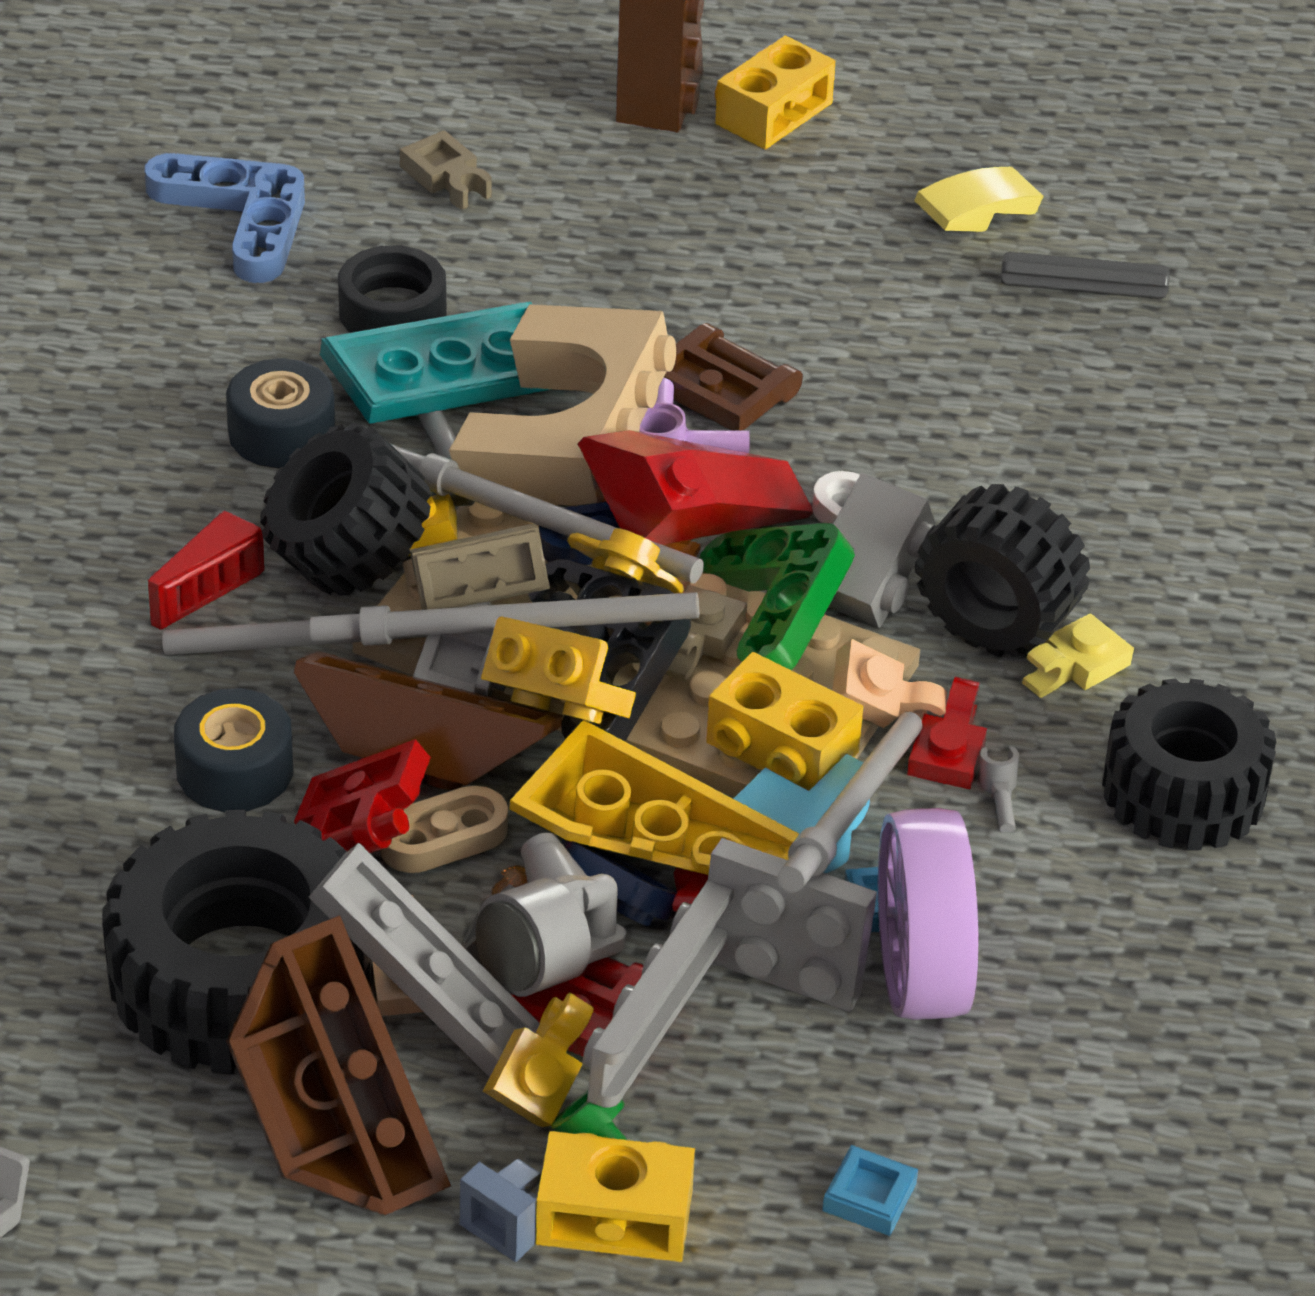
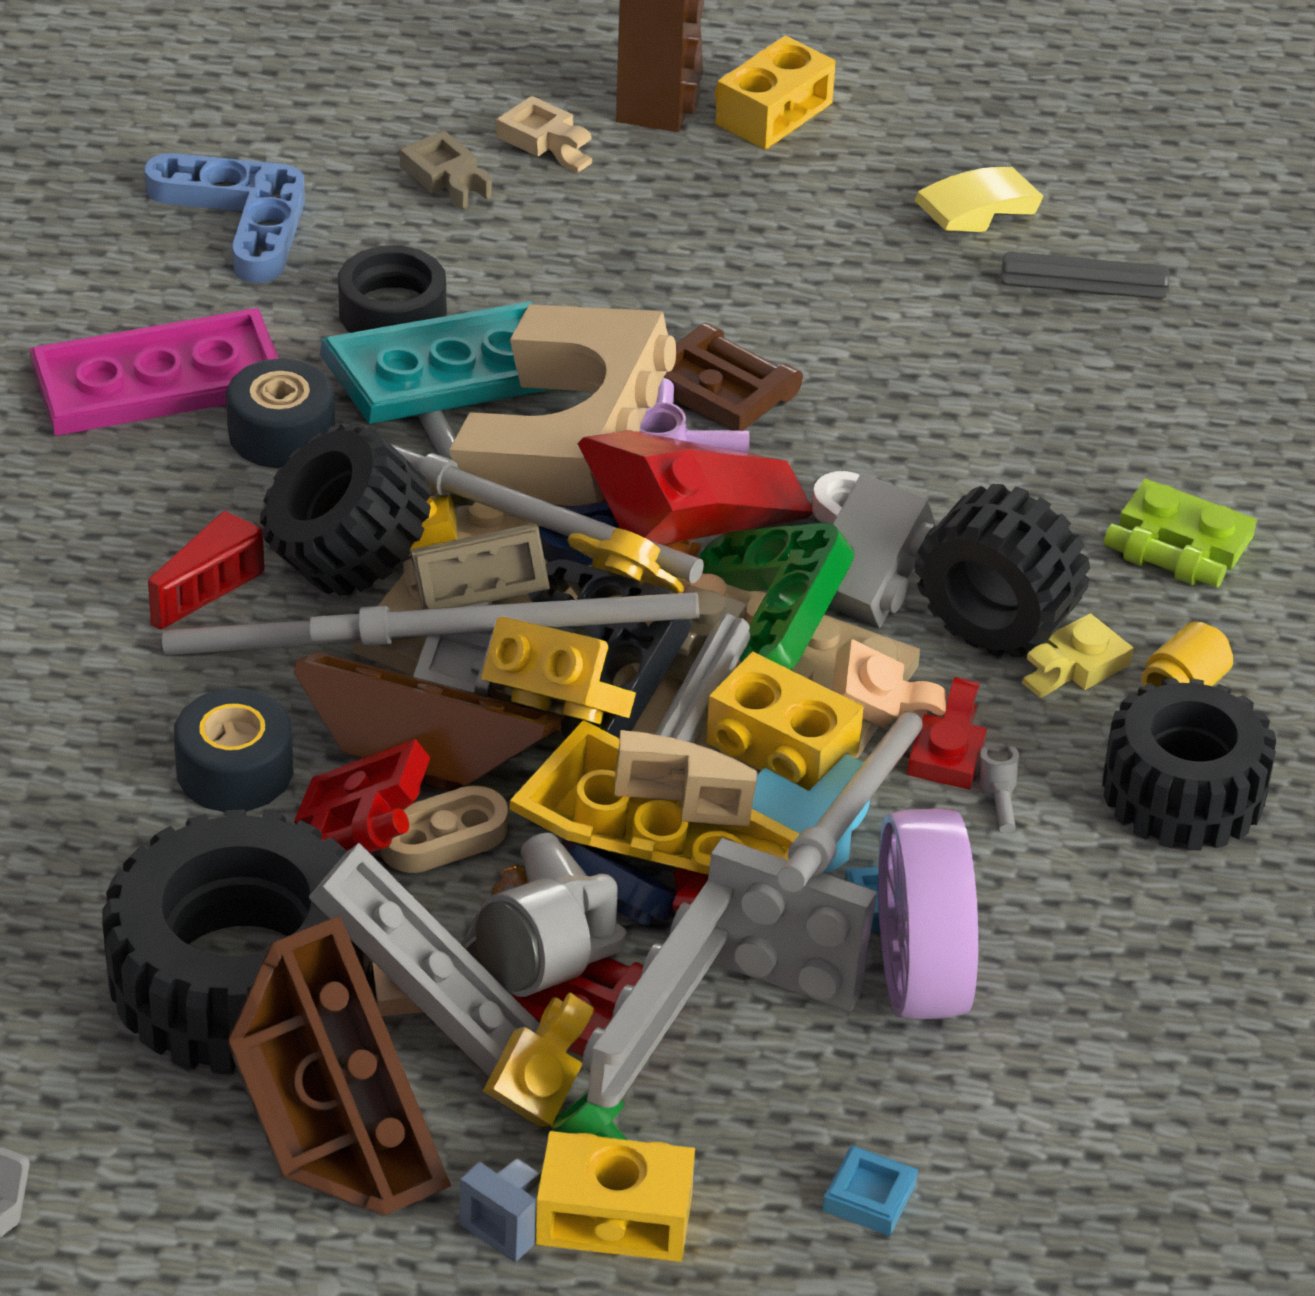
(147, 370): none -> dark pink tile
(540, 127): none -> tan plate
(706, 781): none -> tan slope
(711, 667): none -> light grey axle
(1180, 533): none -> lime plate
(1192, 653): none -> yellow brick

